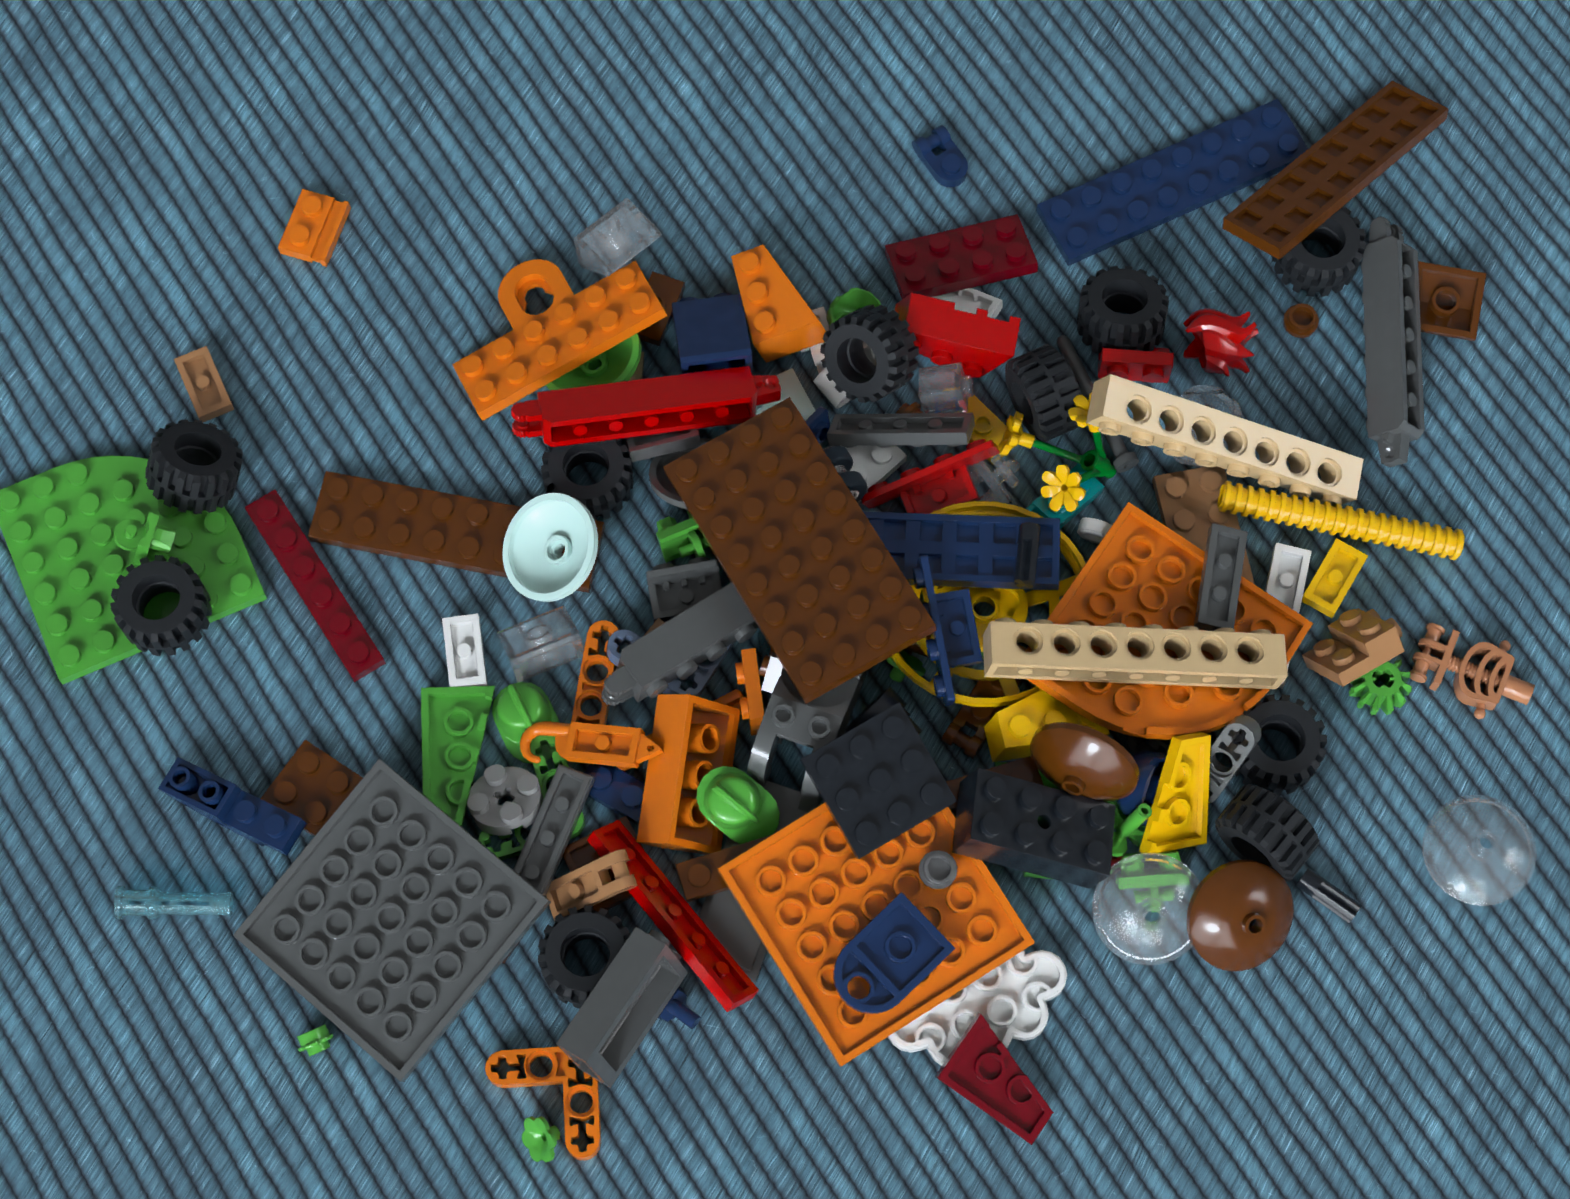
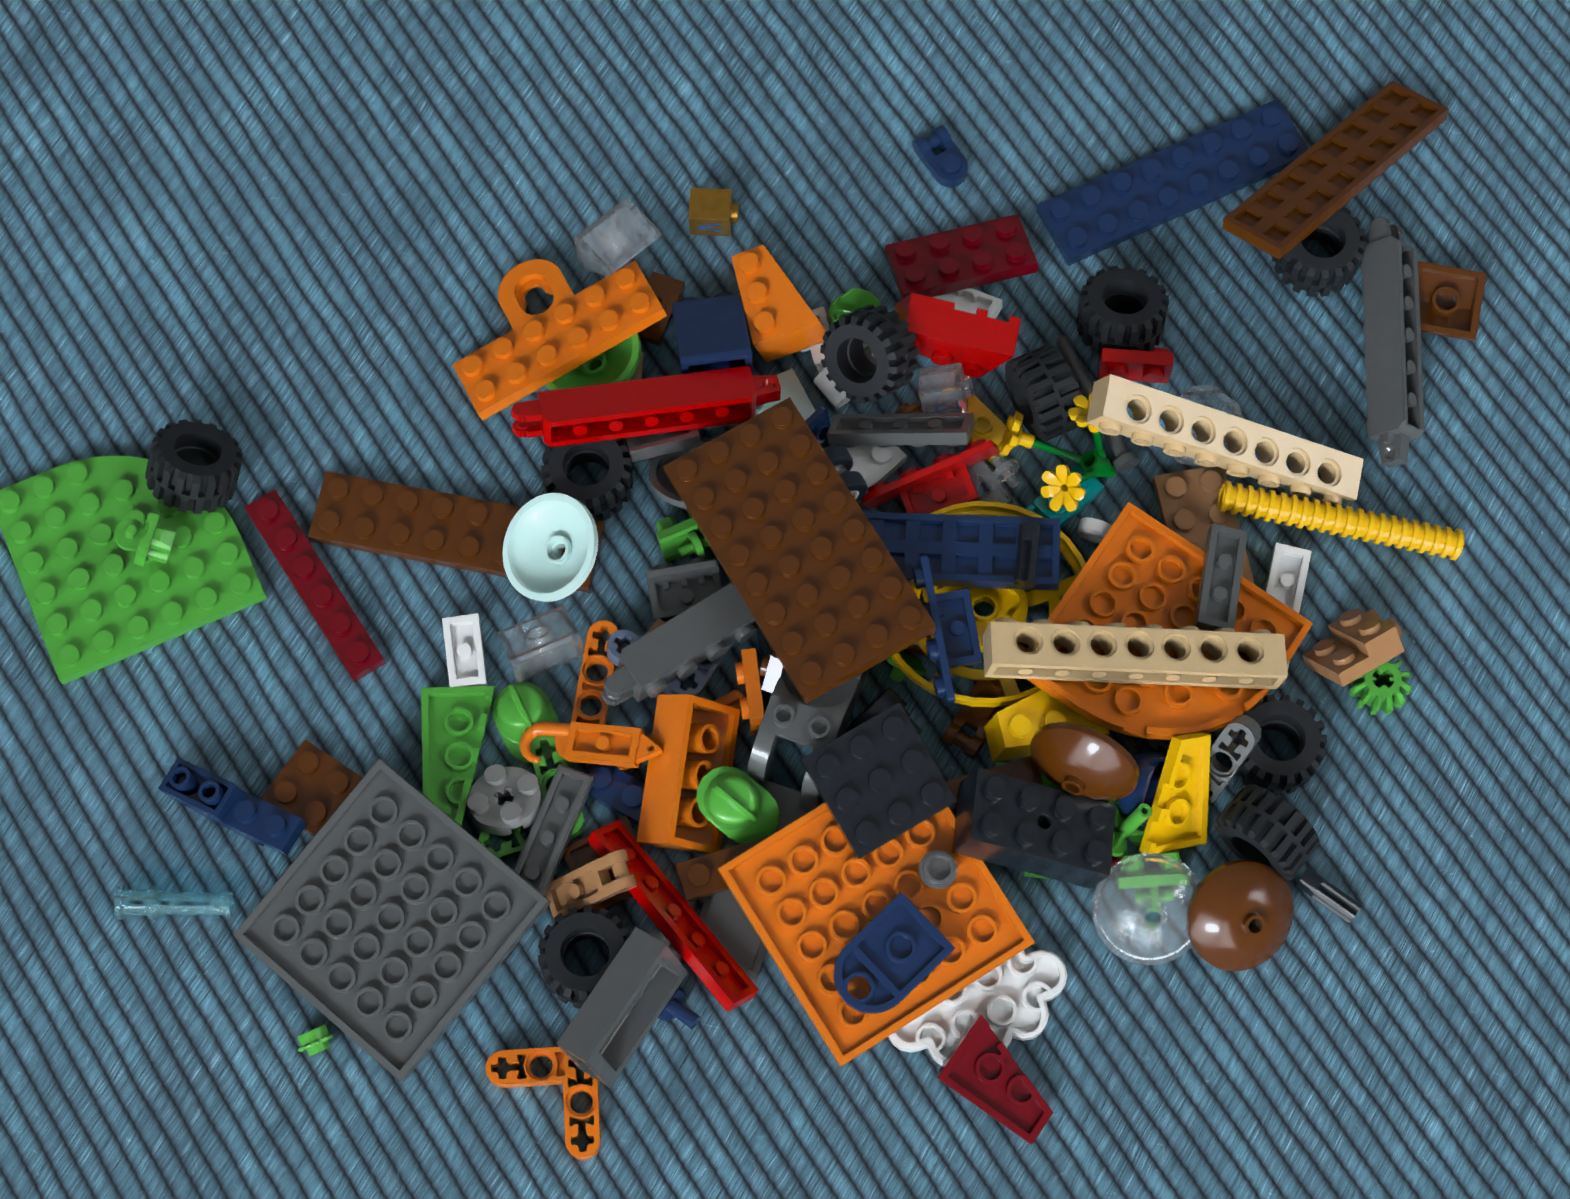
(147, 582): black tyre -> none
(203, 384): medium nougat plate -> none
(314, 227): orange plate -> none
(540, 1138): bright green plant -> none
(712, 211): none -> pearl gold brick
(1219, 340): red hair -> none
(1300, 320): reddish brown plate -> none
(1334, 578): yellow plate -> none
(1466, 867): clear dish -> none
(1504, 684): nougat torso -> none

